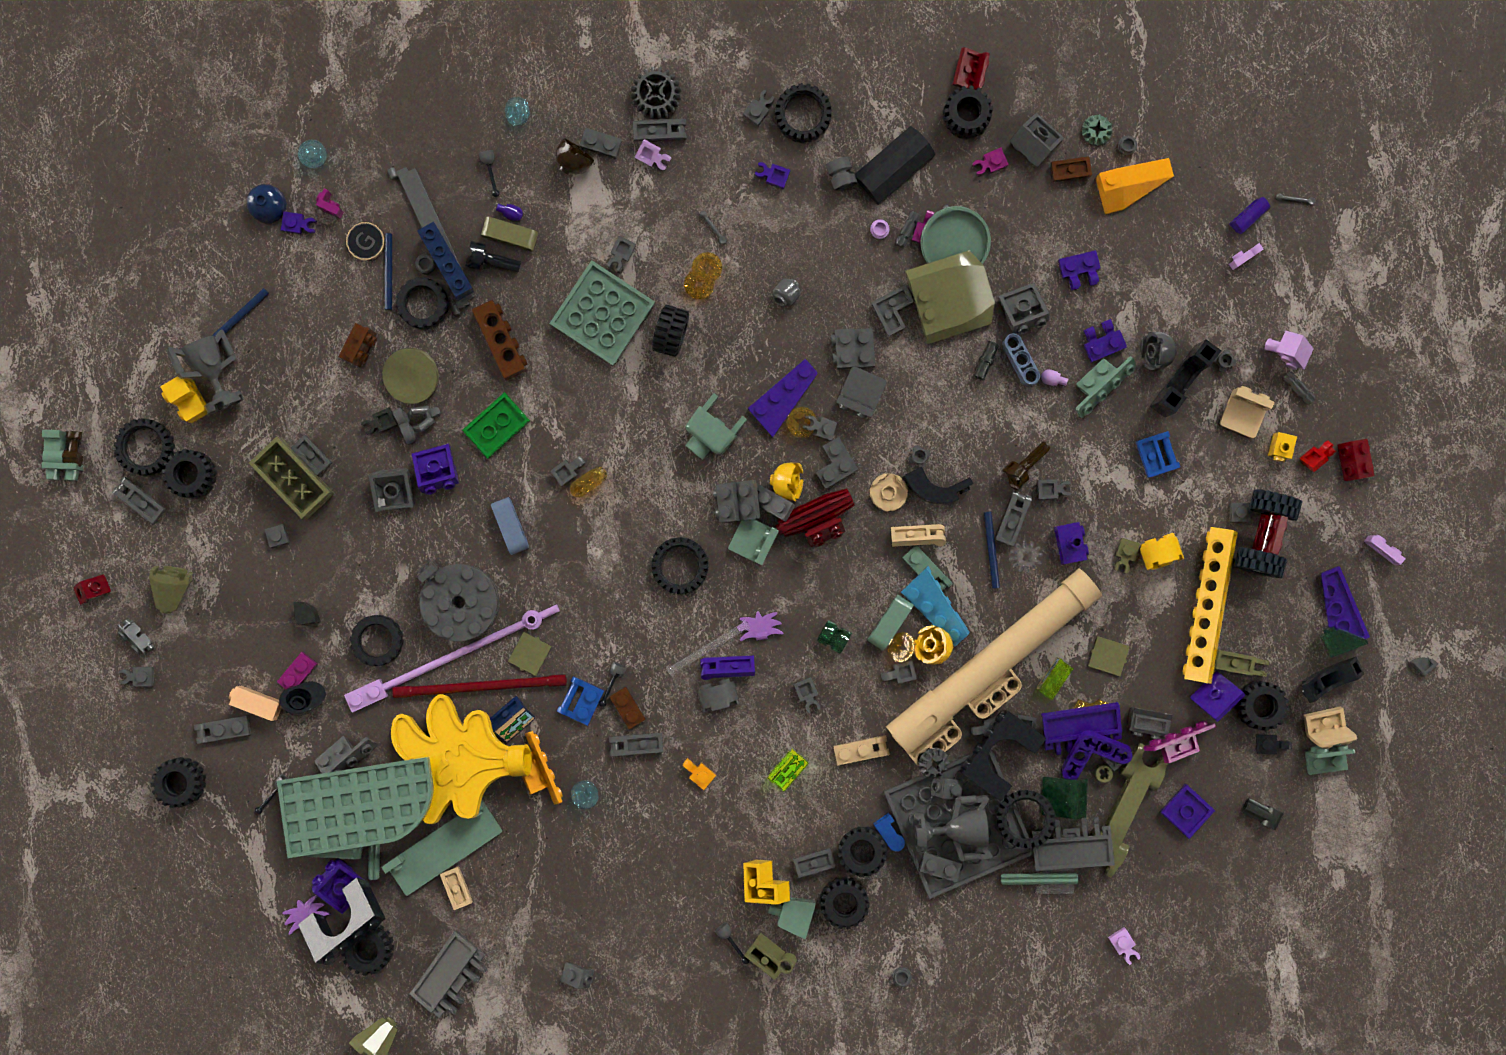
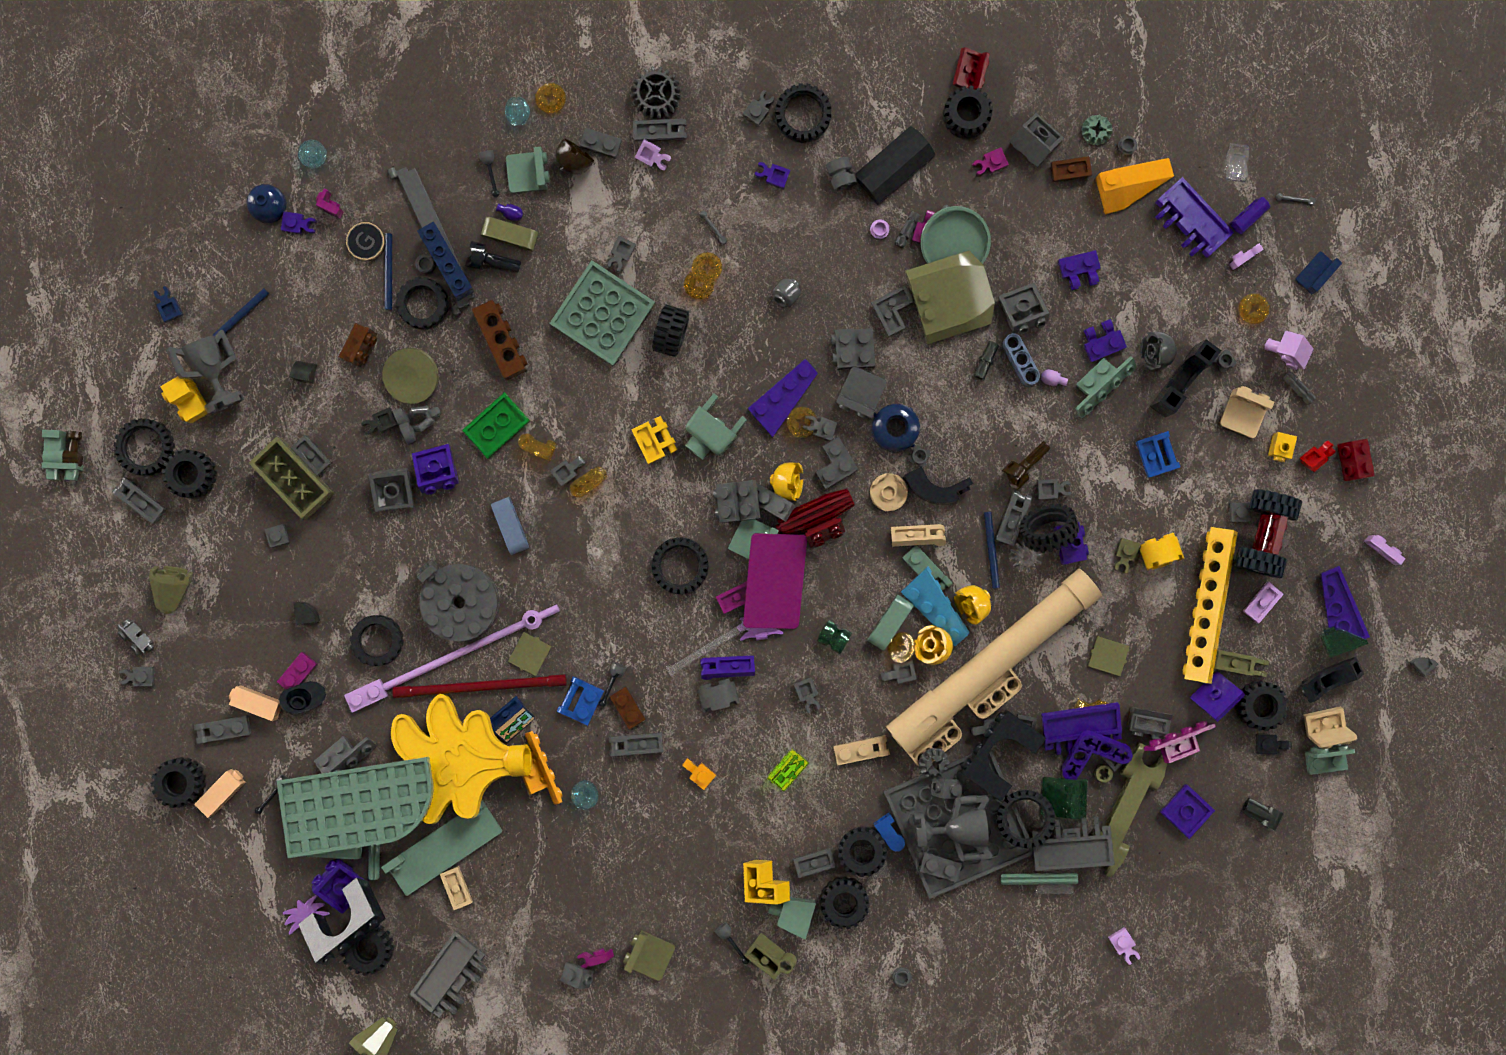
(91, 588): dark red bracket -> none
(169, 307): none -> dark blue plate
(220, 792): none -> light nougat brick
(303, 371): none -> pearl dark grey brick
(528, 171): none -> sand green bracket
(531, 445): none -> clear yellow leg
(555, 104): none -> clear yellow gear
(599, 956): none -> magenta plate
(648, 442): none -> yellow plate
(649, 955): none -> olive bracket
(732, 598): none -> magenta plate
(775, 581): none -> magenta sticker
(889, 442): none -> dark blue piece
(973, 602): none -> yellow cylinder
(1051, 540): none -> black tyre
(1054, 678): clear neon green panel -> none
(1194, 216): none -> dark purple hinge
(1236, 162): none -> clear brick
(1245, 307): none -> clear yellow gear
(1262, 602): none -> lavender plate
(1317, 272): none -> dark blue panel

